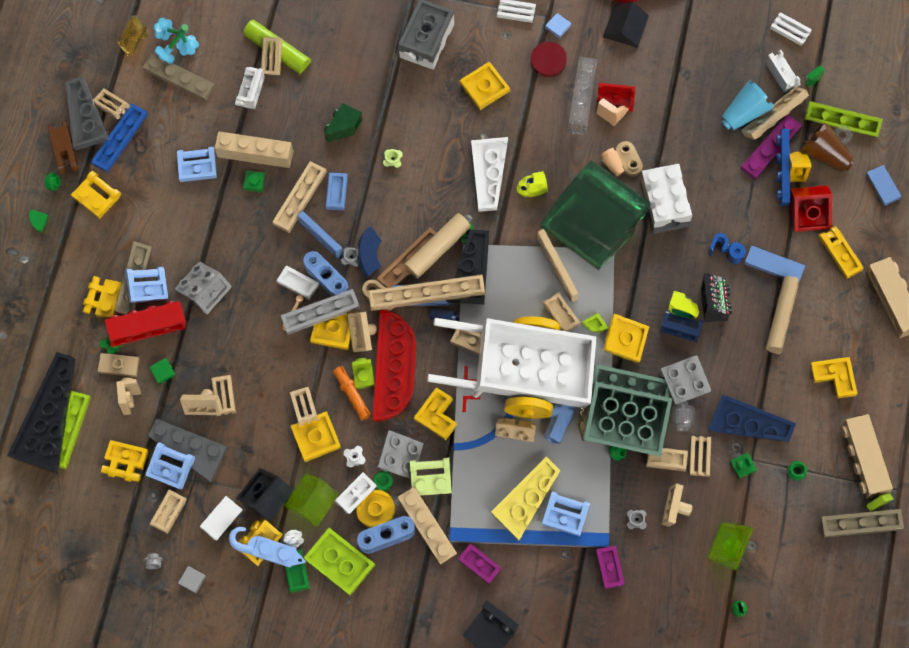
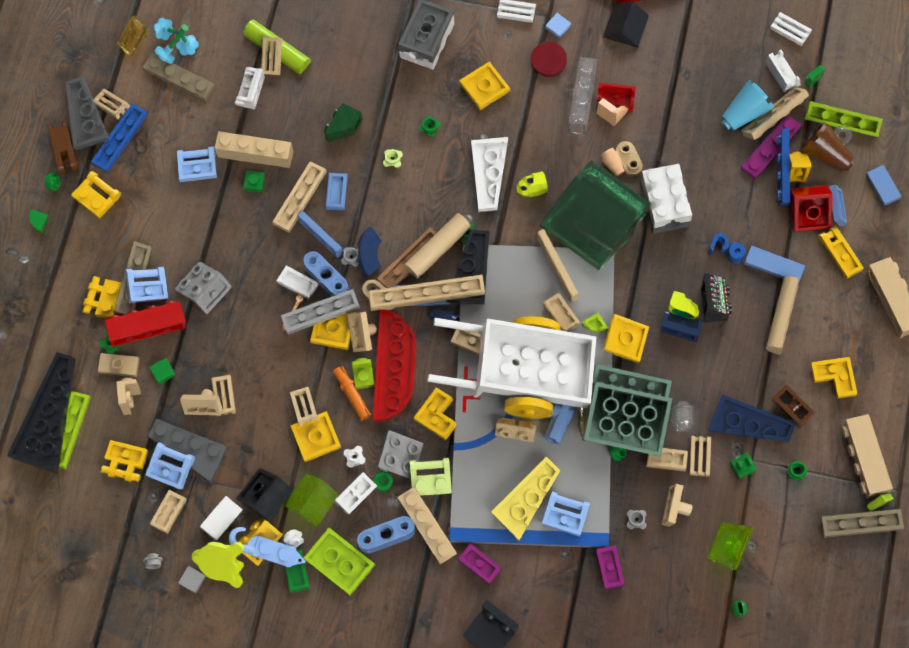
(220, 562): none -> neon yellow tile
(376, 509): yellow tile -> none
(429, 121): none -> green plate
(685, 380): light grey bracket -> none
(793, 406): none -> reddish brown brick
(838, 206): none -> medium blue tile

